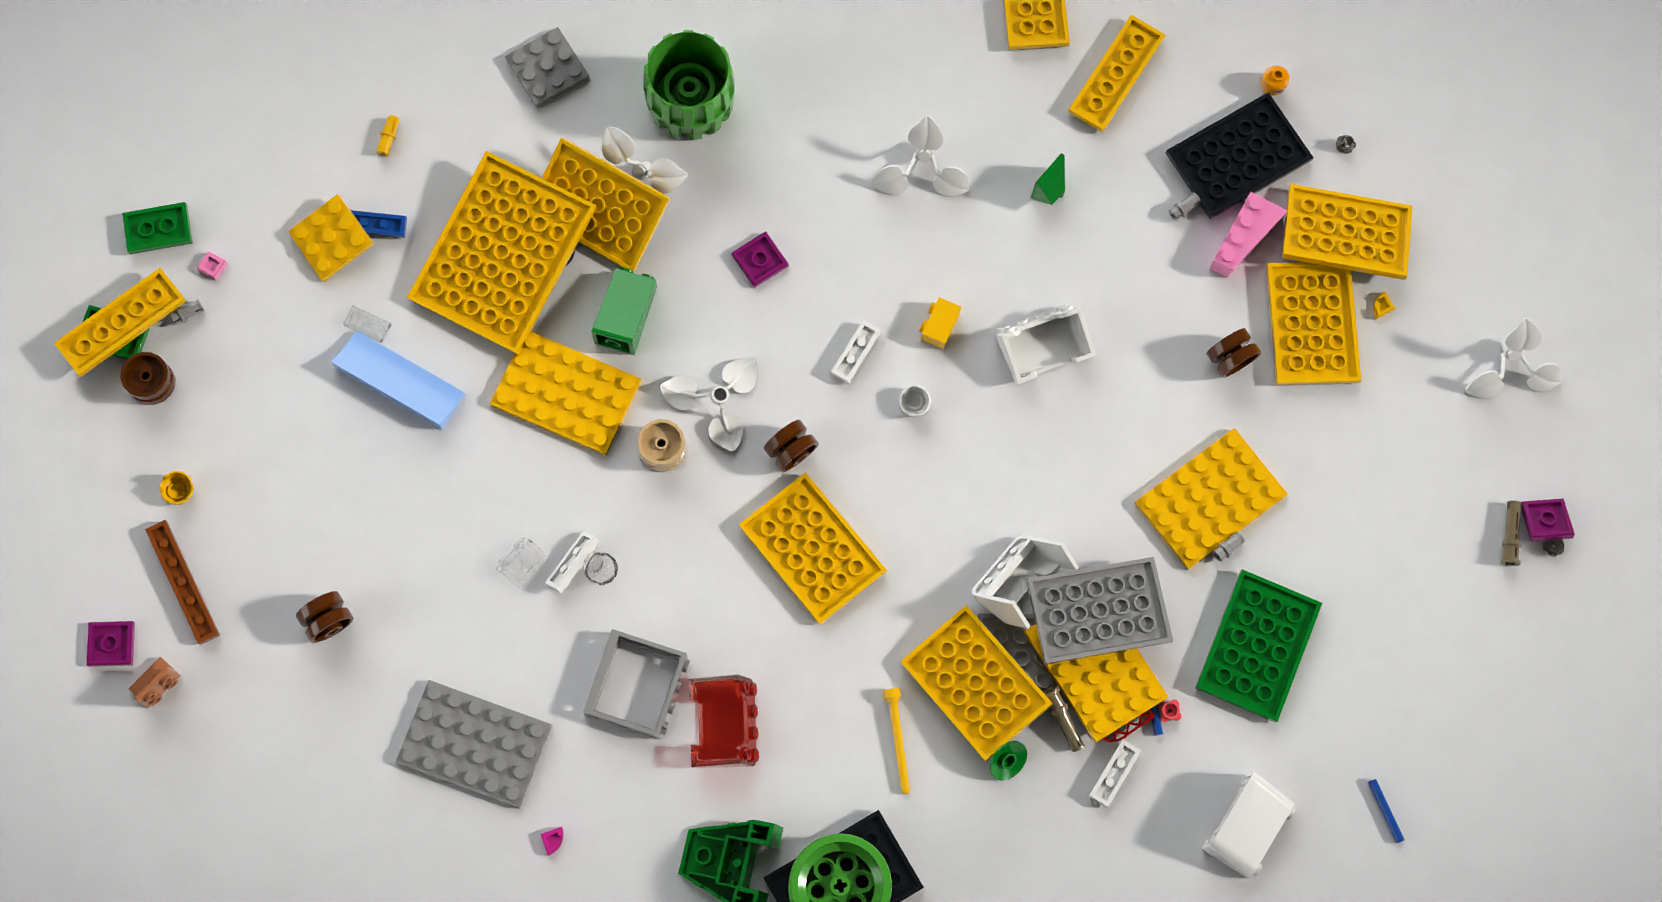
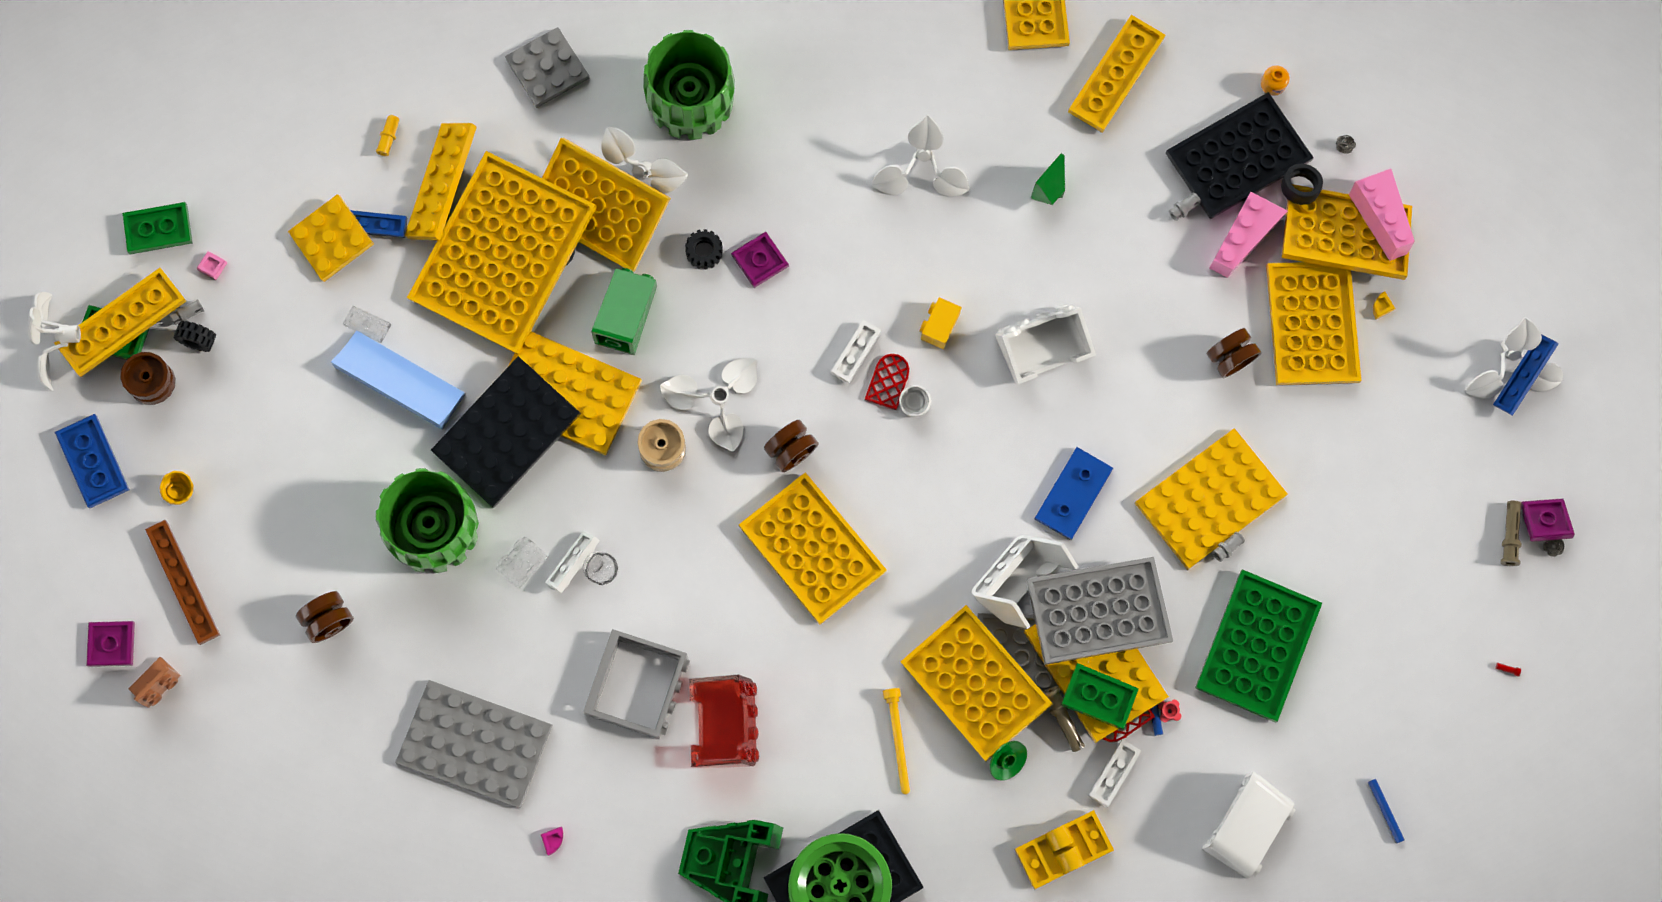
(63, 333): none -> white plant
(92, 461): none -> blue plate
(194, 336): none -> black tyre
(414, 501): none -> bright green wheel
(440, 181): none -> yellow plate
(505, 432): none -> black plate
(703, 261): none -> black tyre
(904, 380): none -> red window
(1064, 849): none -> yellow plate
(1073, 493): none -> blue plate
(1099, 696): none -> green plate
(1307, 172): none -> black tyre
(1384, 212): none -> bright pink wedge
(1516, 671): none -> red piece
(1525, 376): none -> blue tile

